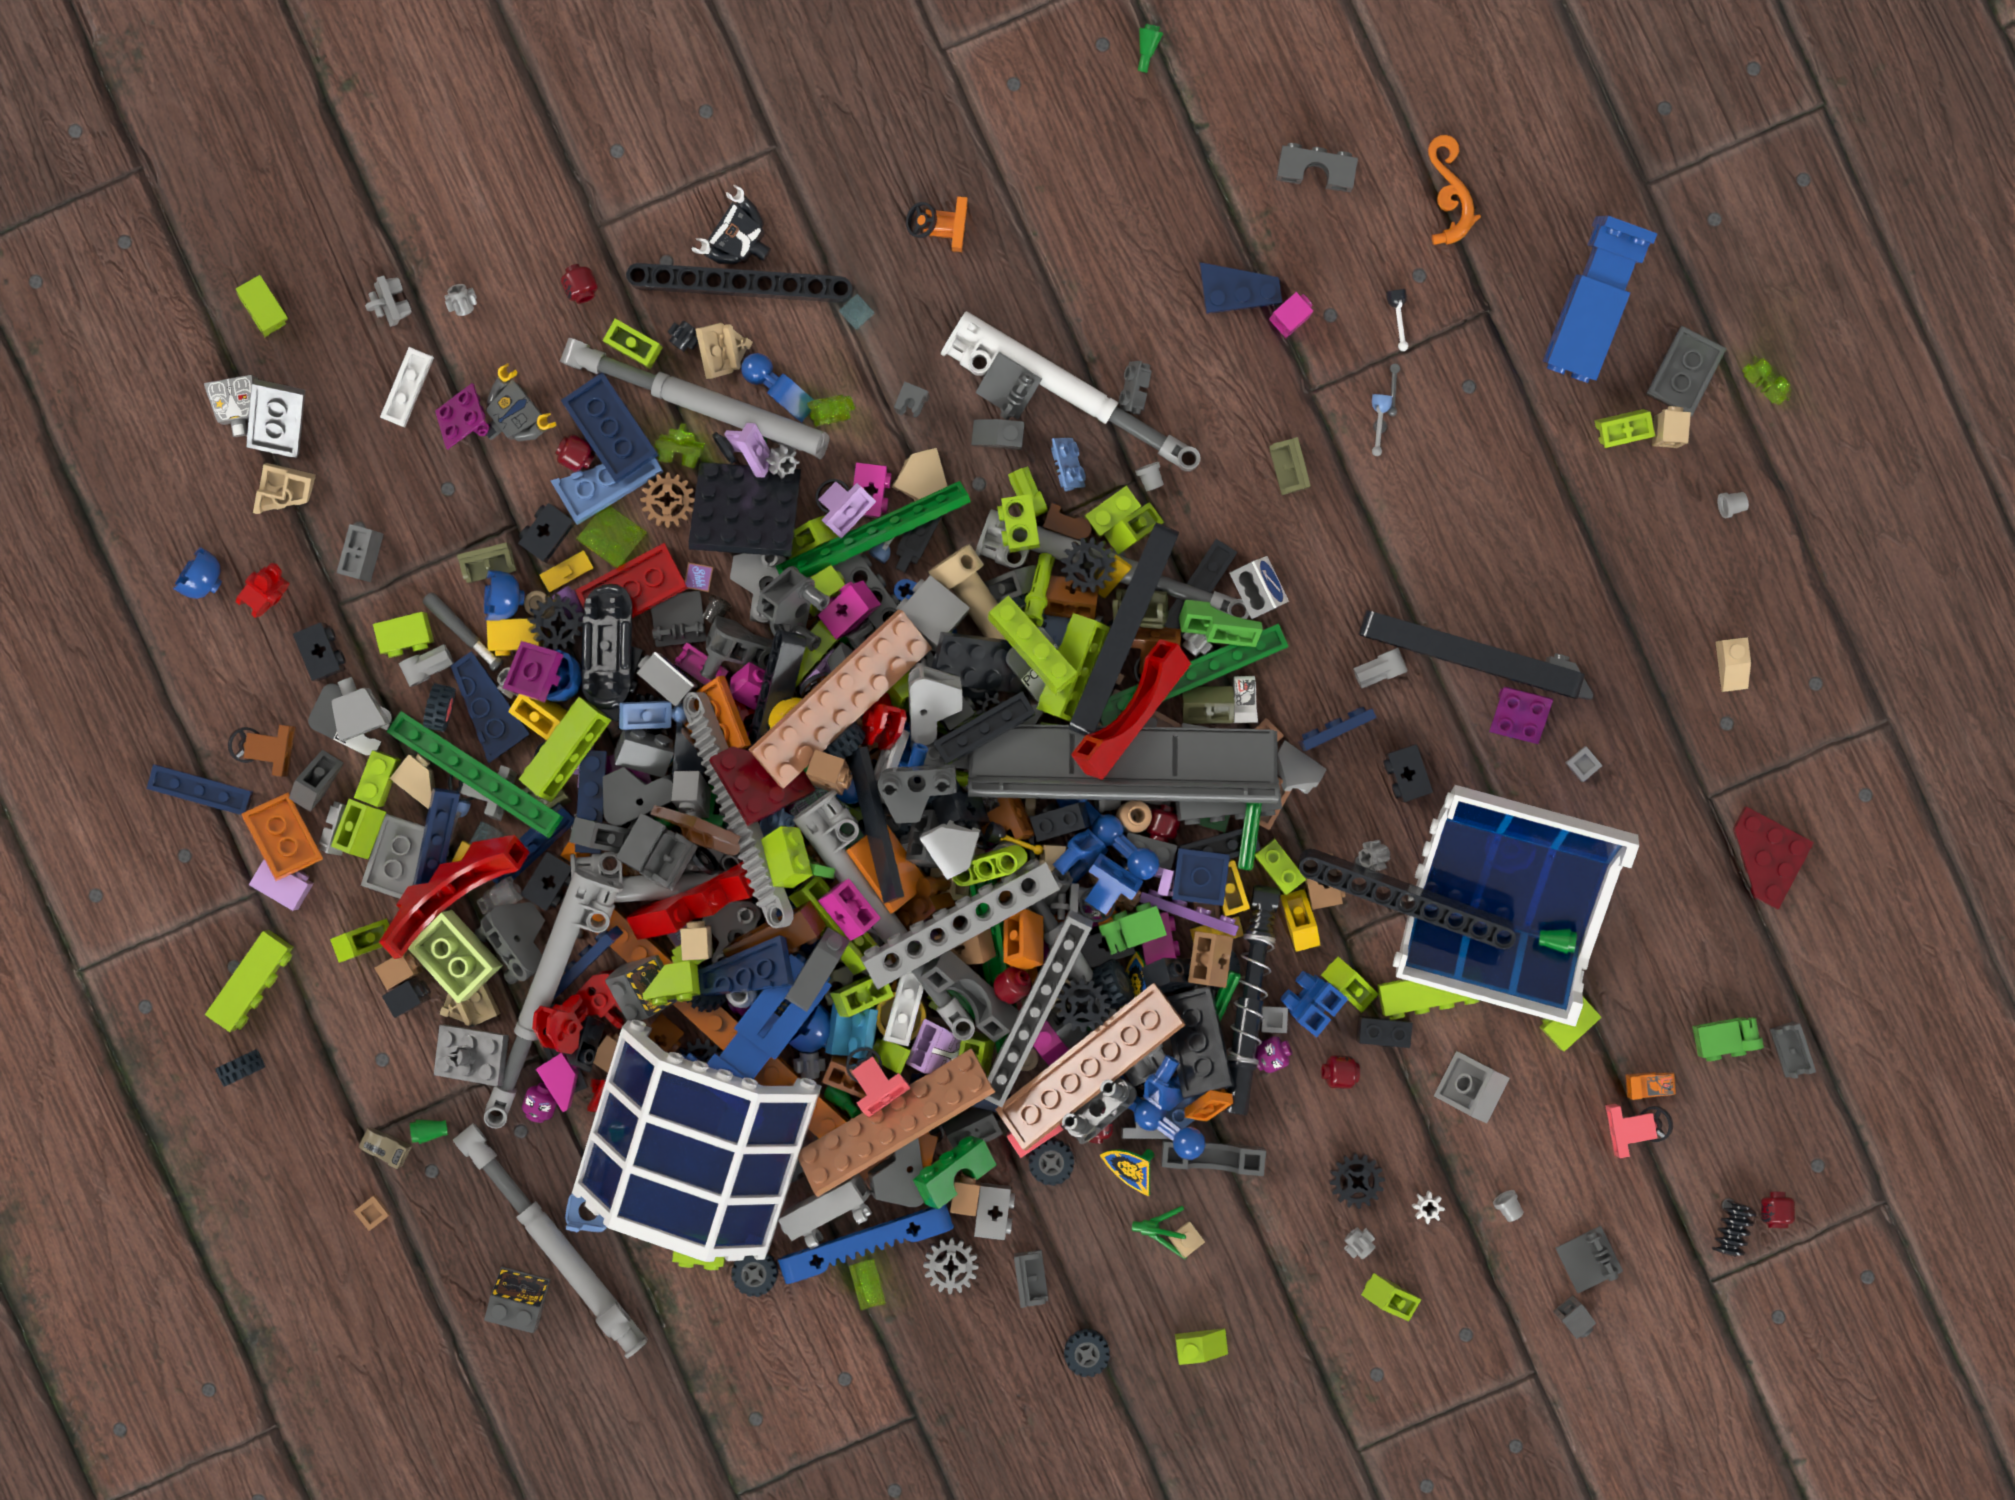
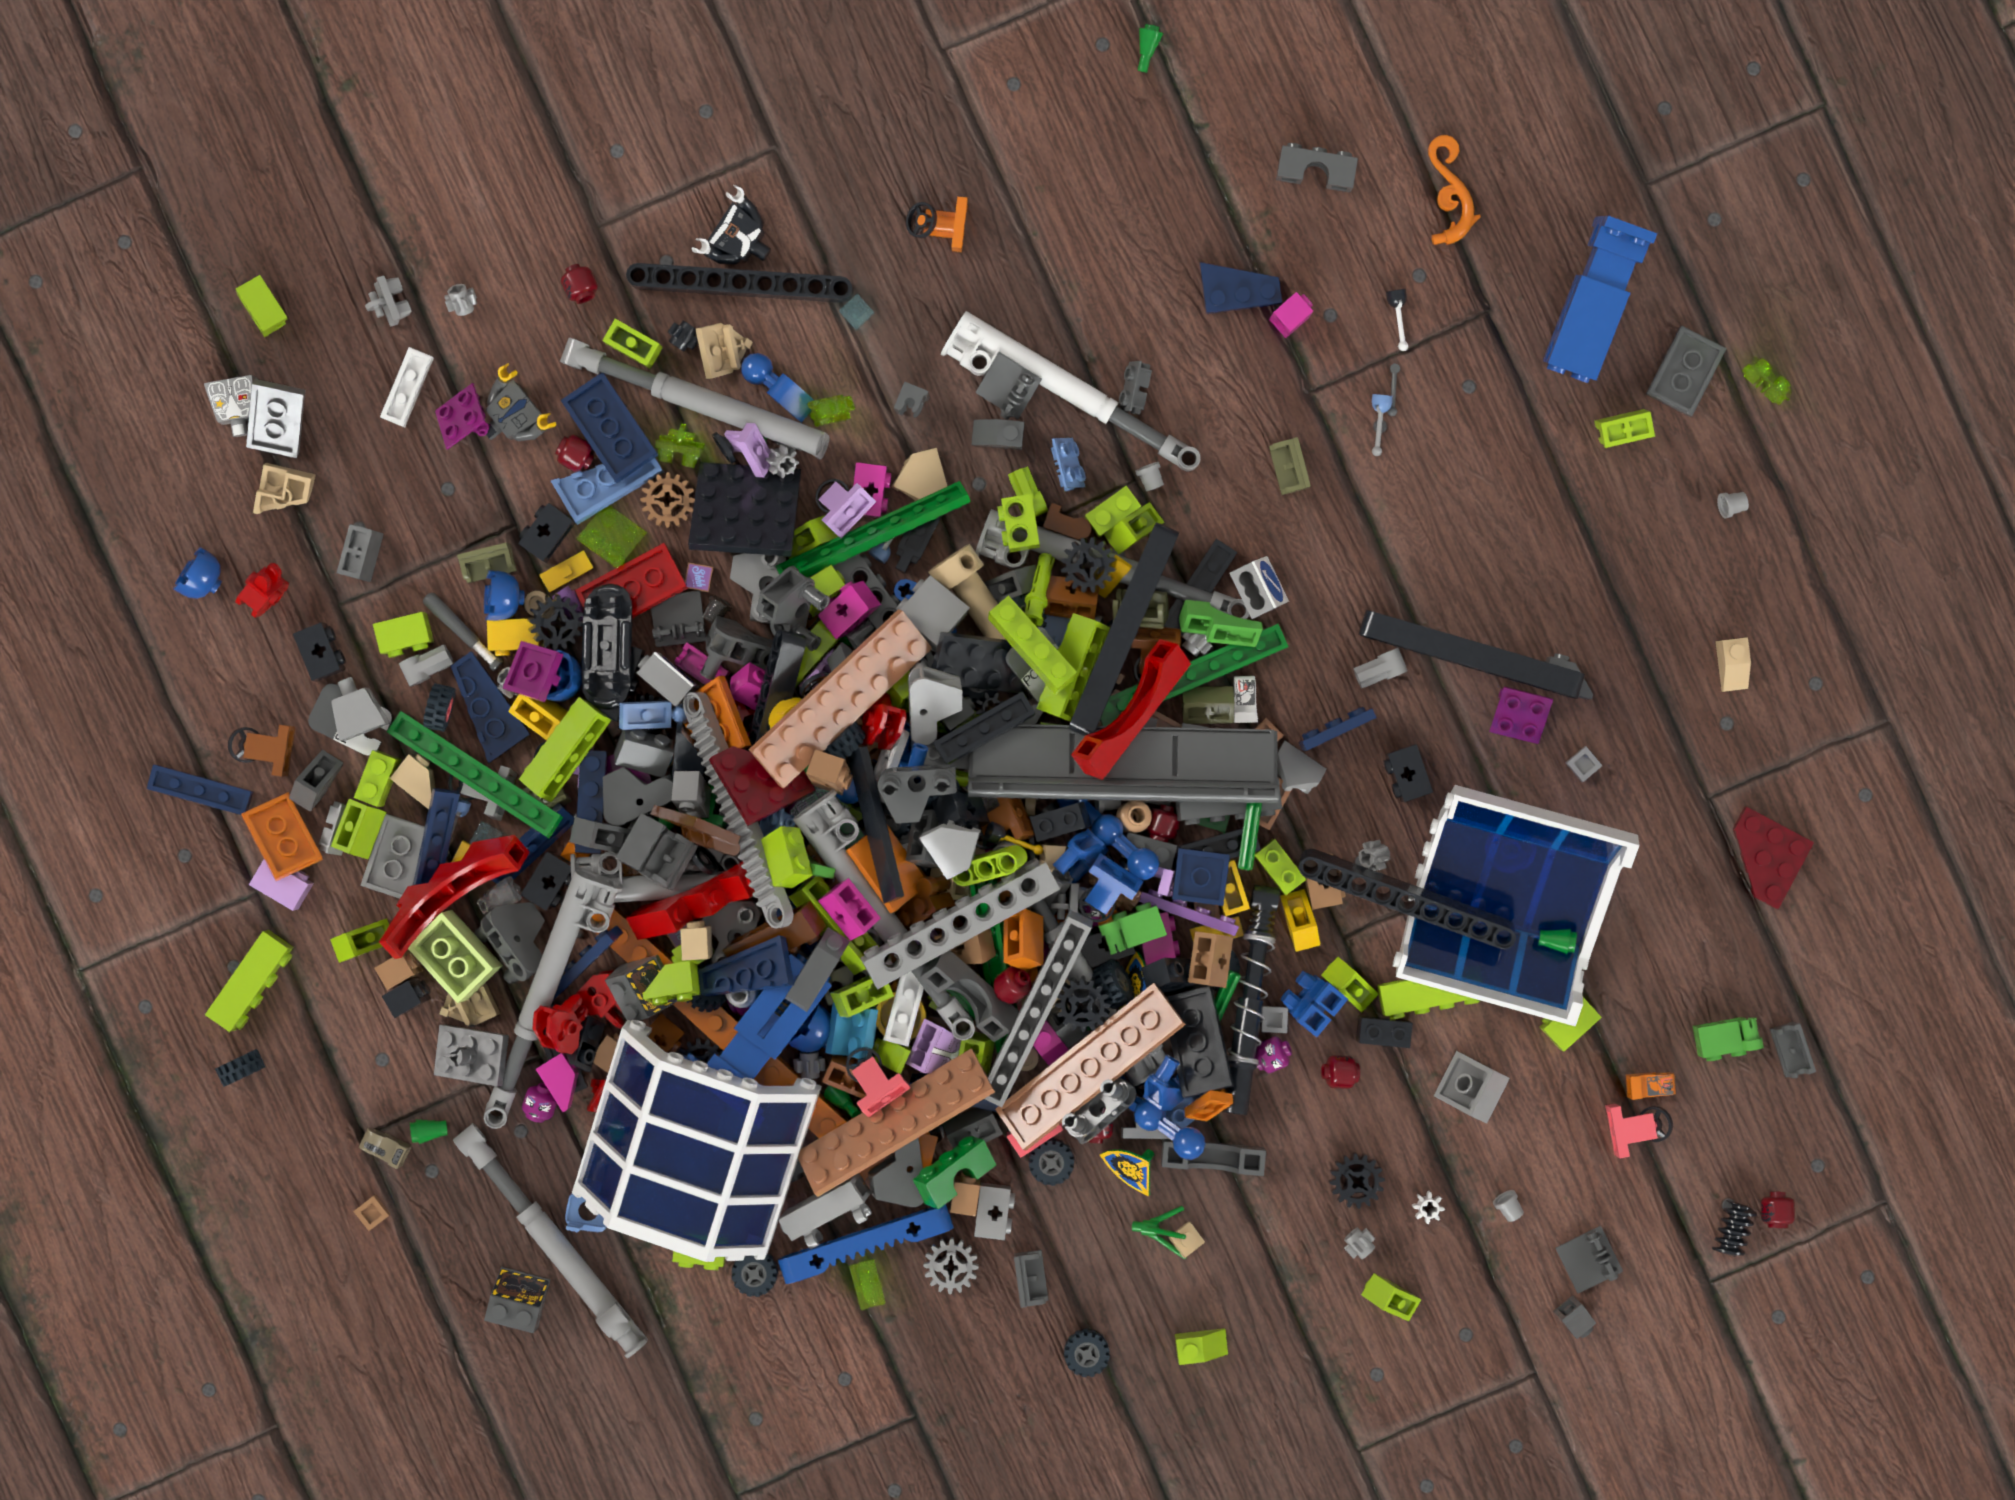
(1671, 428): tan brick -> none

